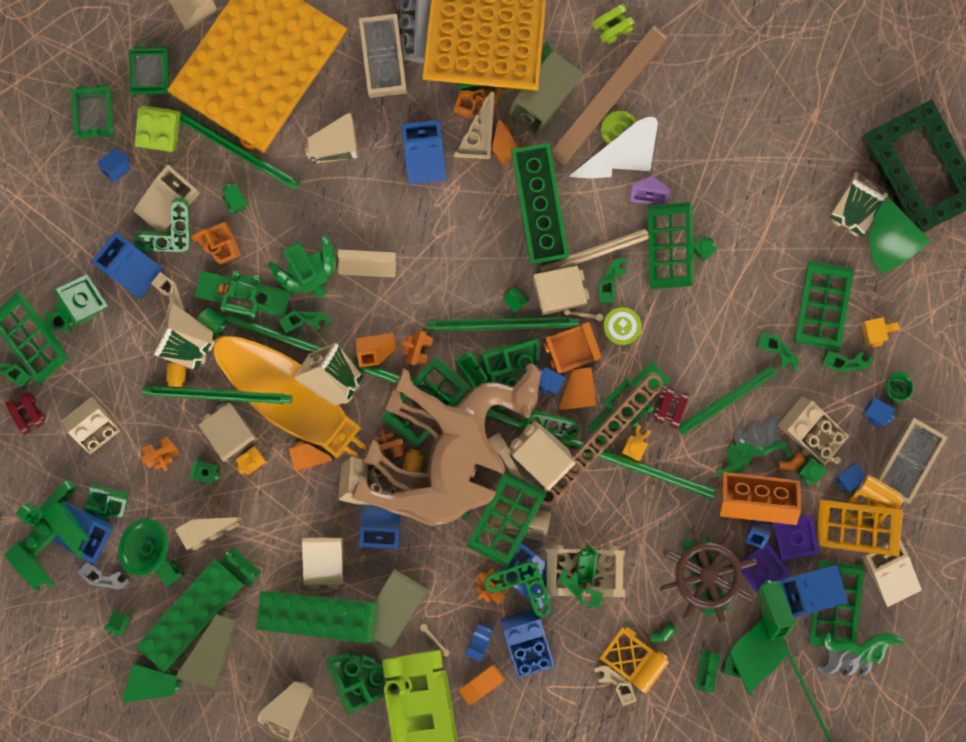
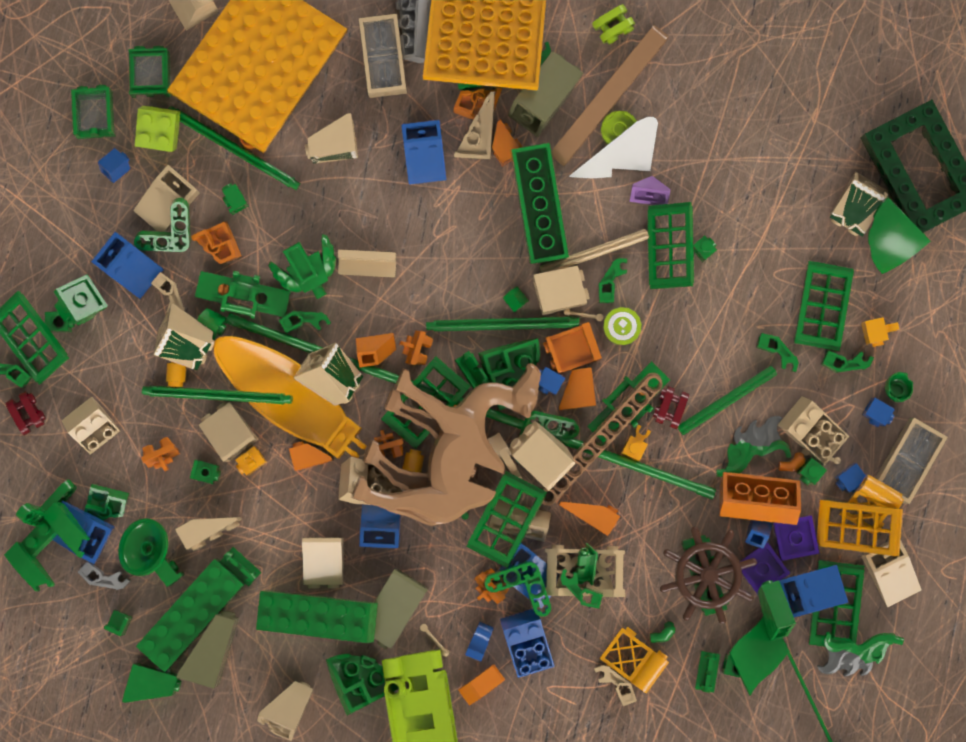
(597, 516): none -> orange slope

